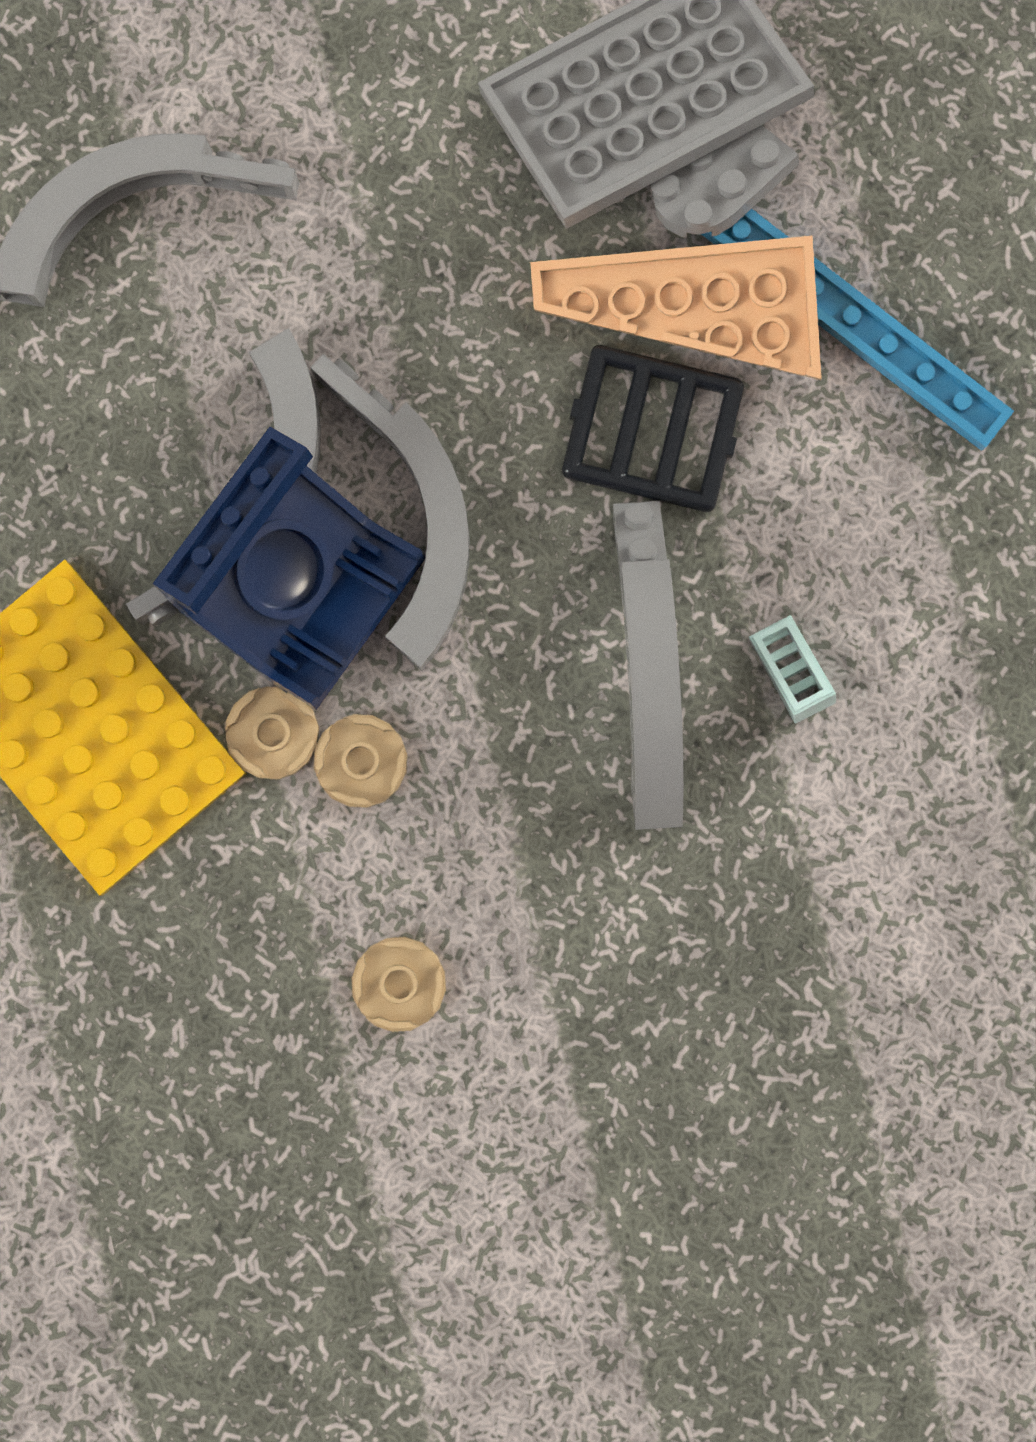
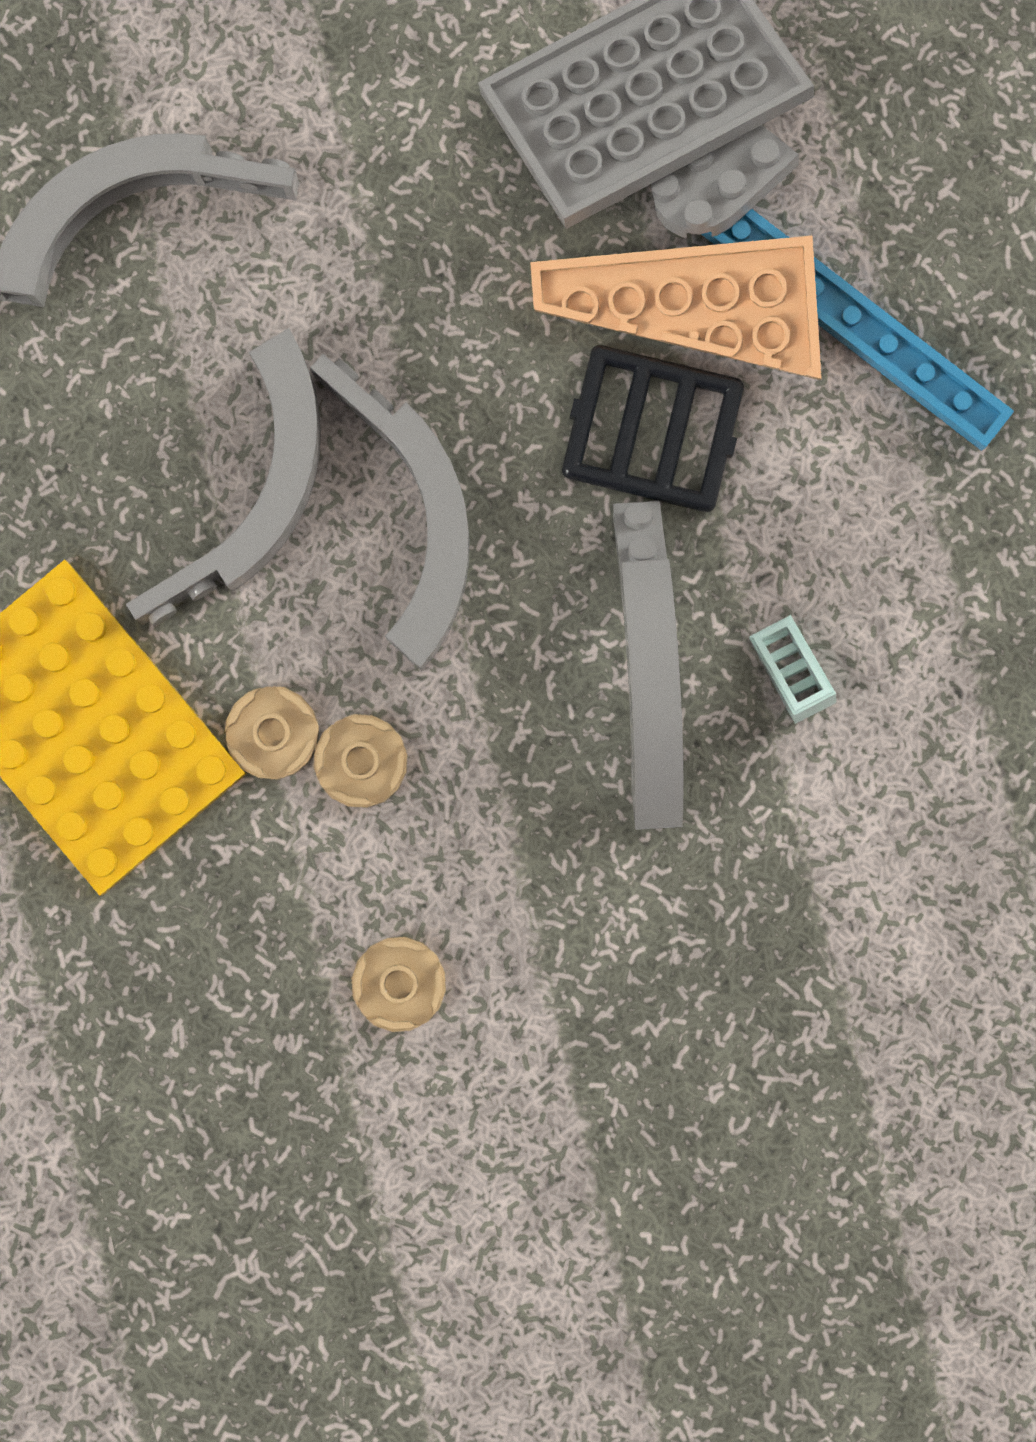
(288, 571): dark blue panel -> none

